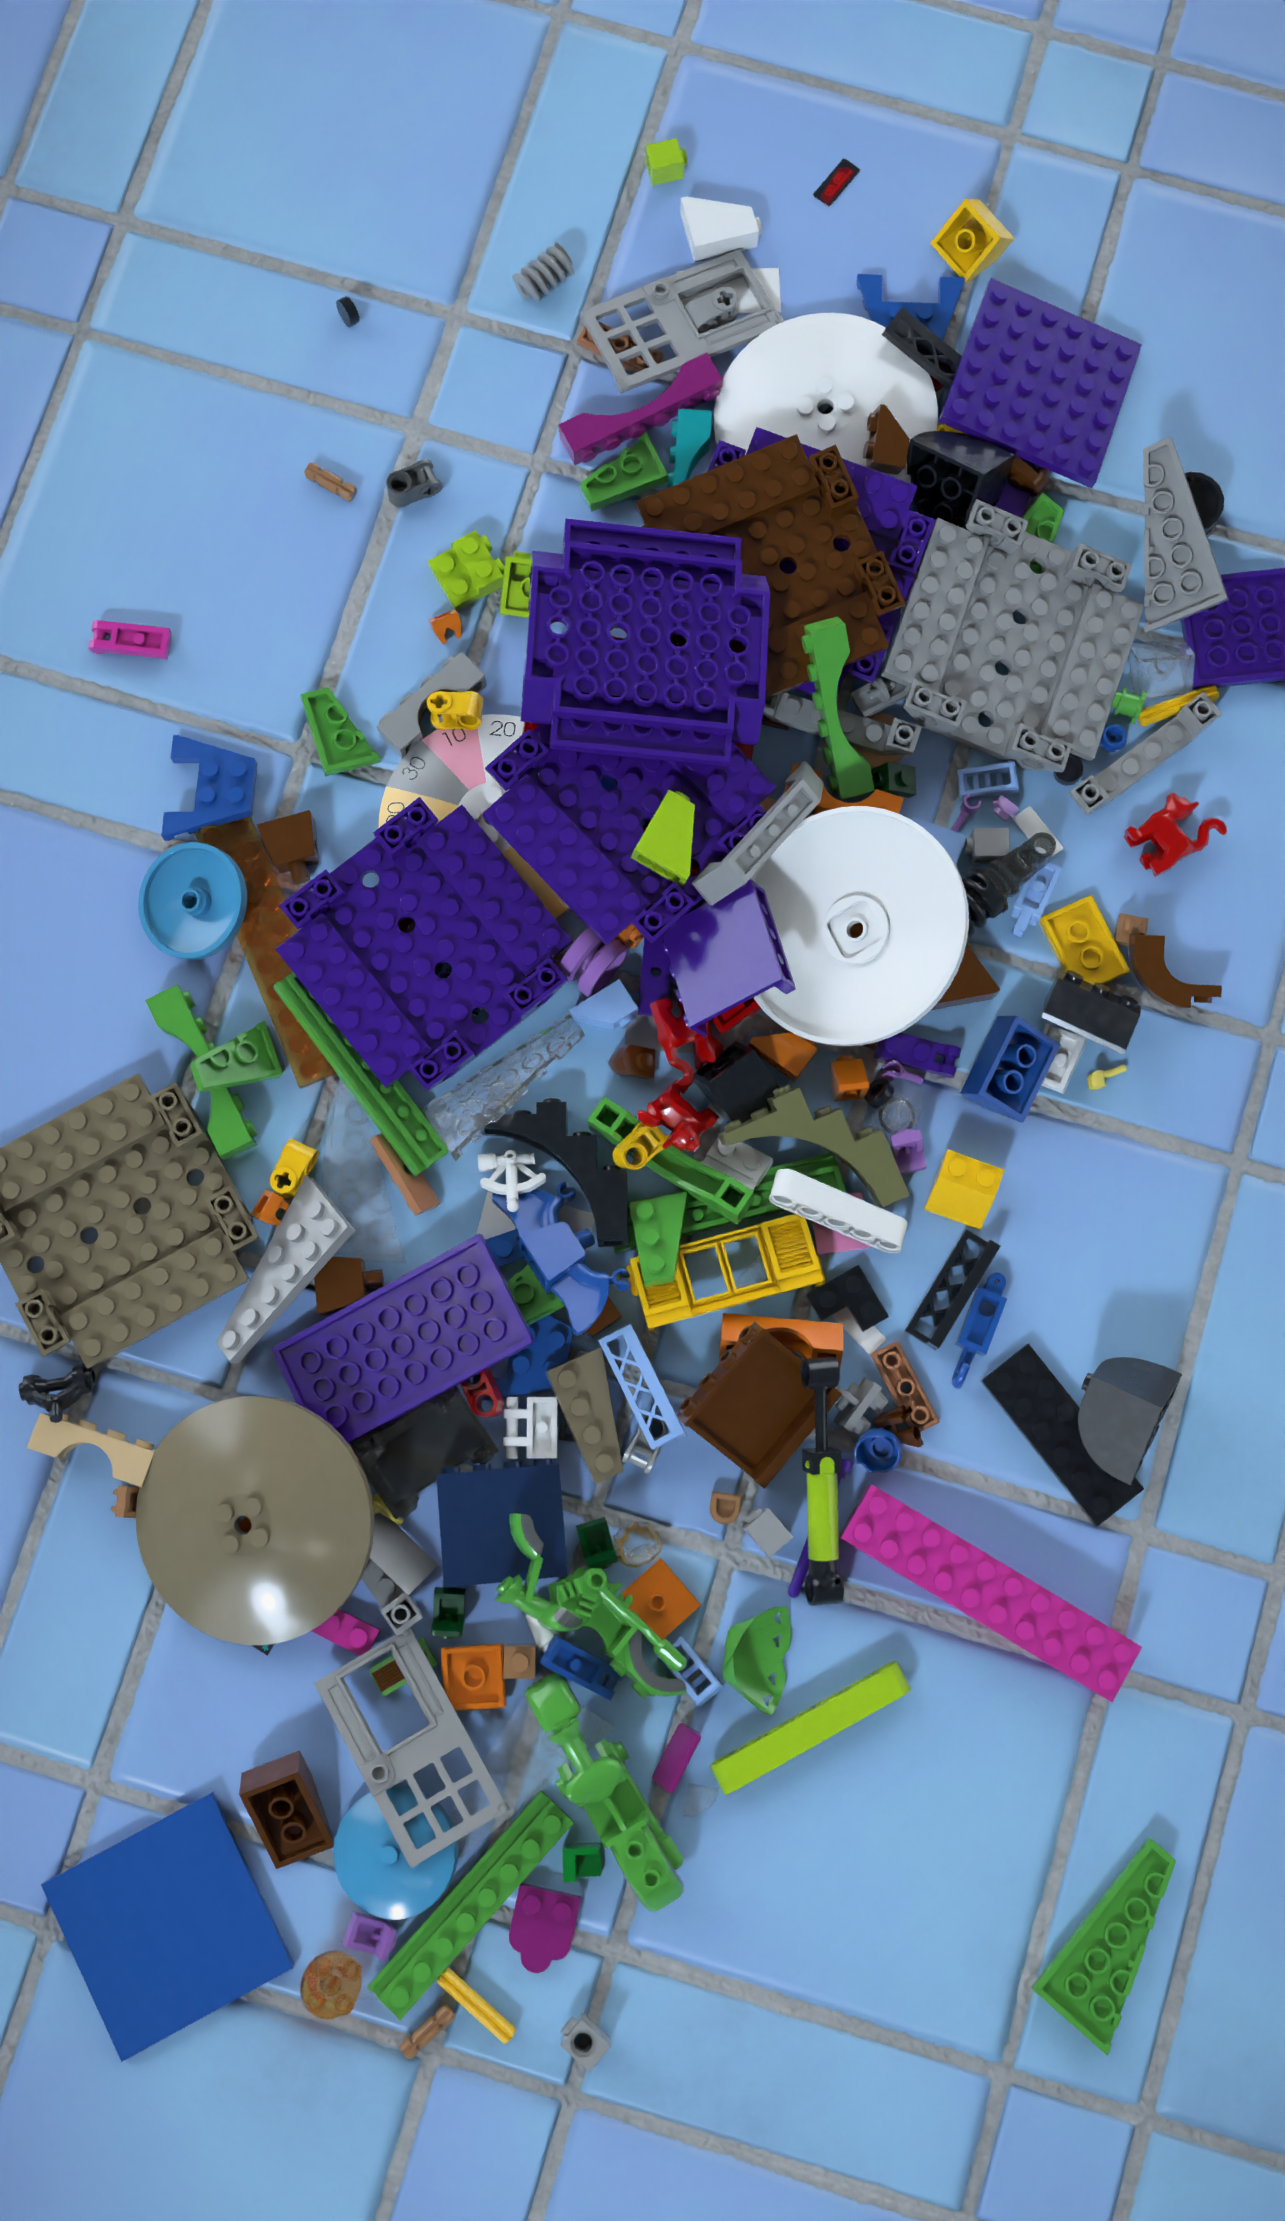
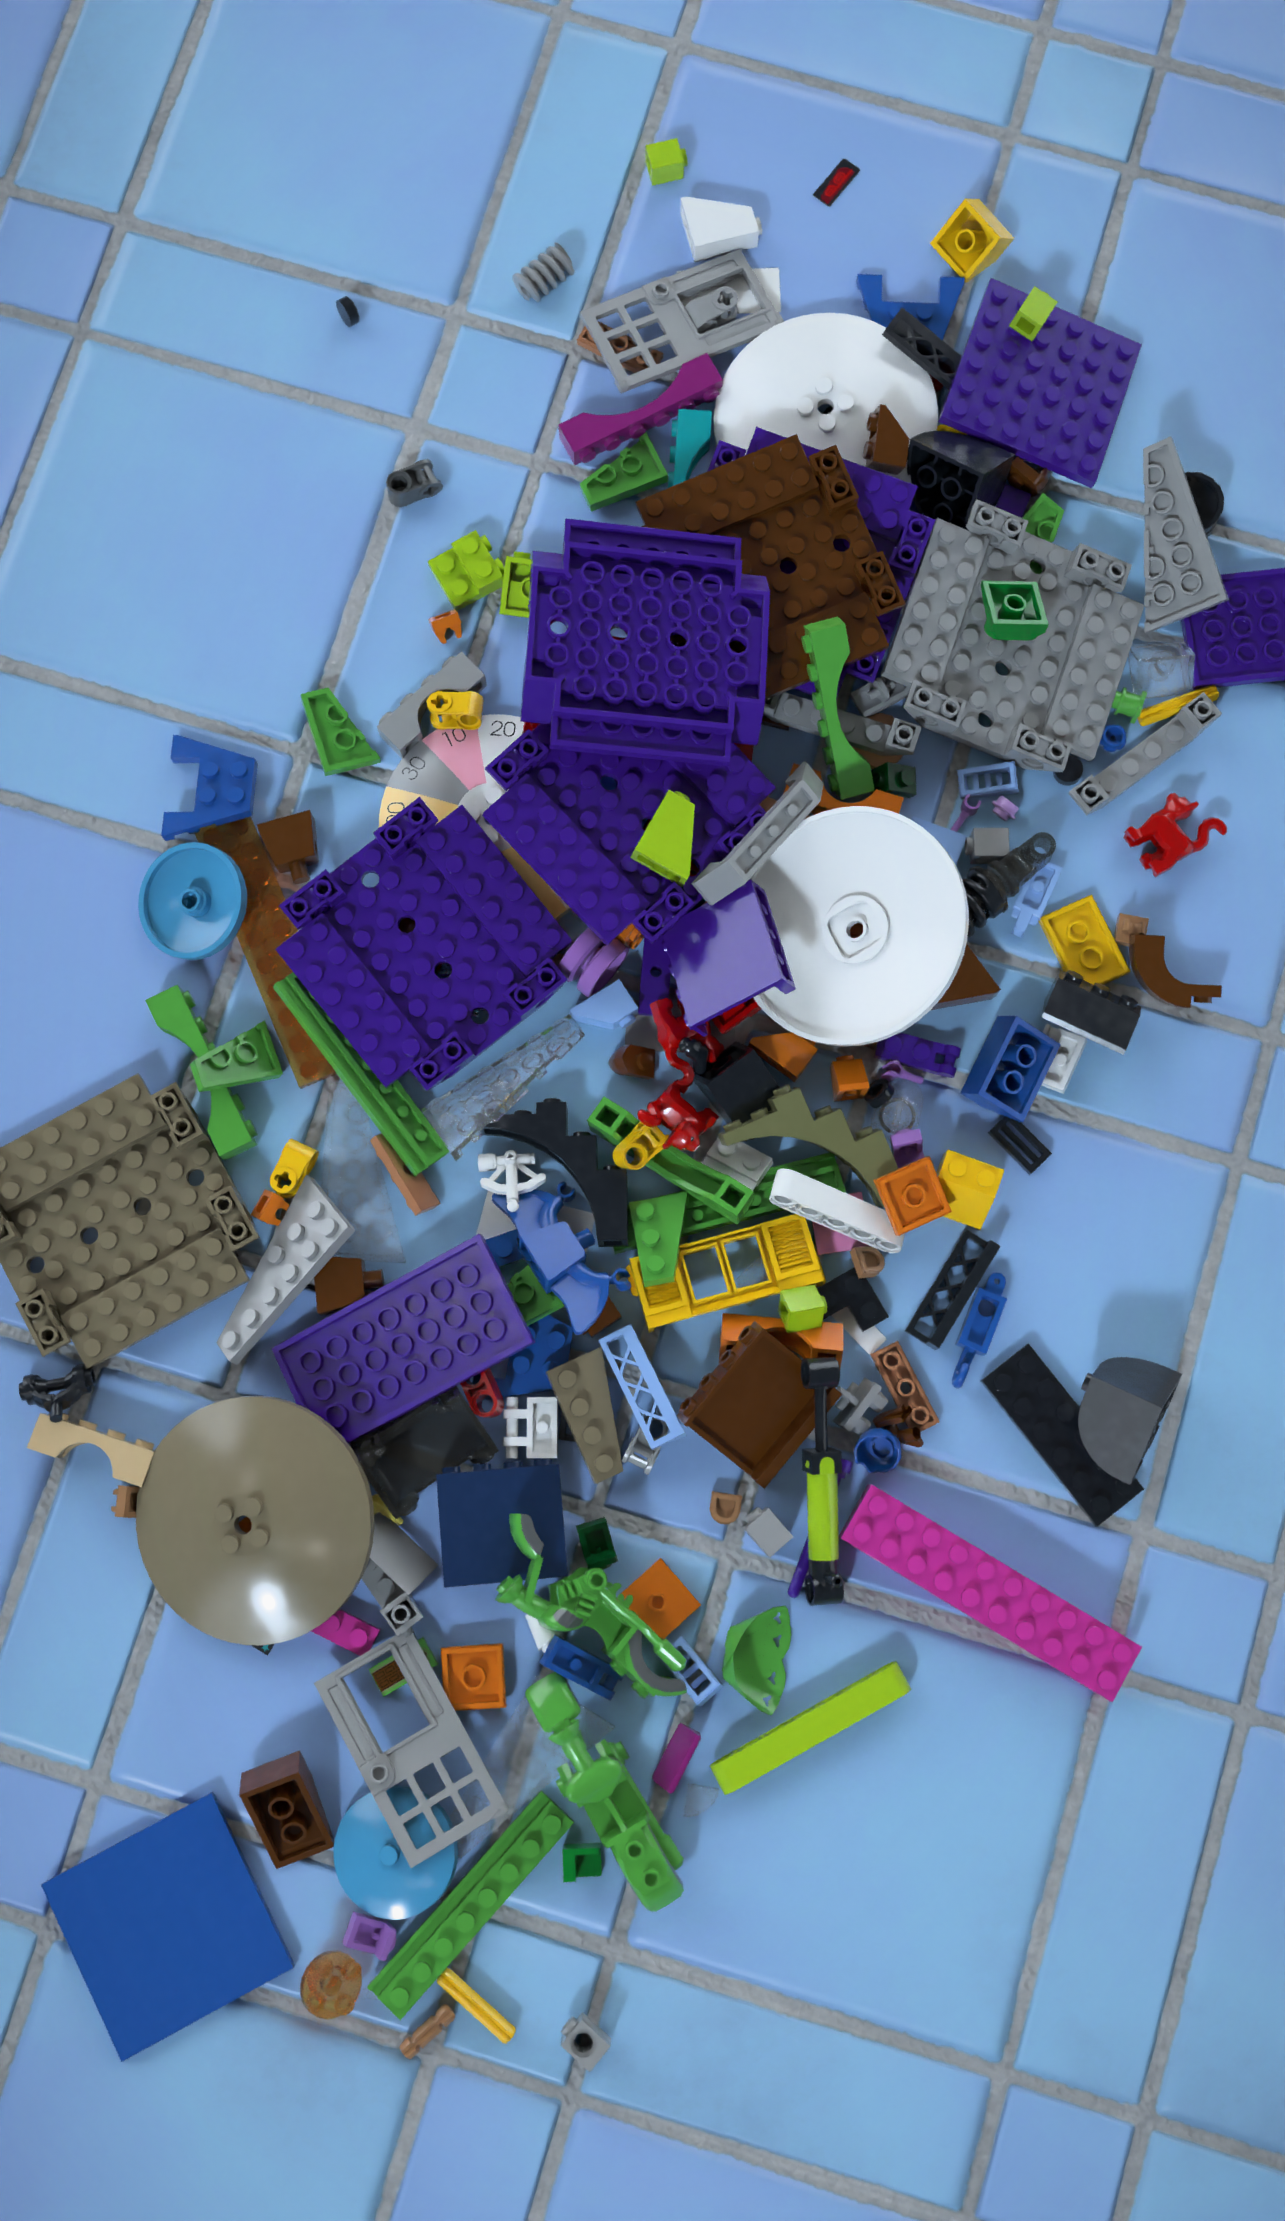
(130, 639): dark pink plate -> none
(330, 481): medium nougat axle -> none
(448, 1612): dark green bracket -> none
(520, 1661): medium nougat brick -> none
(542, 1925): magenta plate -> none
(637, 1544): clear hair -> none
(697, 1051): none -> black arm
(801, 1308): none -> lime brick
(867, 1261): none -> medium nougat tile
(912, 1195): none -> orange plate
(1001, 1125): none -> black tile
(1013, 610): none -> green slope
(1031, 824): white sticker -> none
(1033, 313): none -> lime brick
(1097, 1079): light yellow hand -> none
(1102, 1956): bright green wing -> none

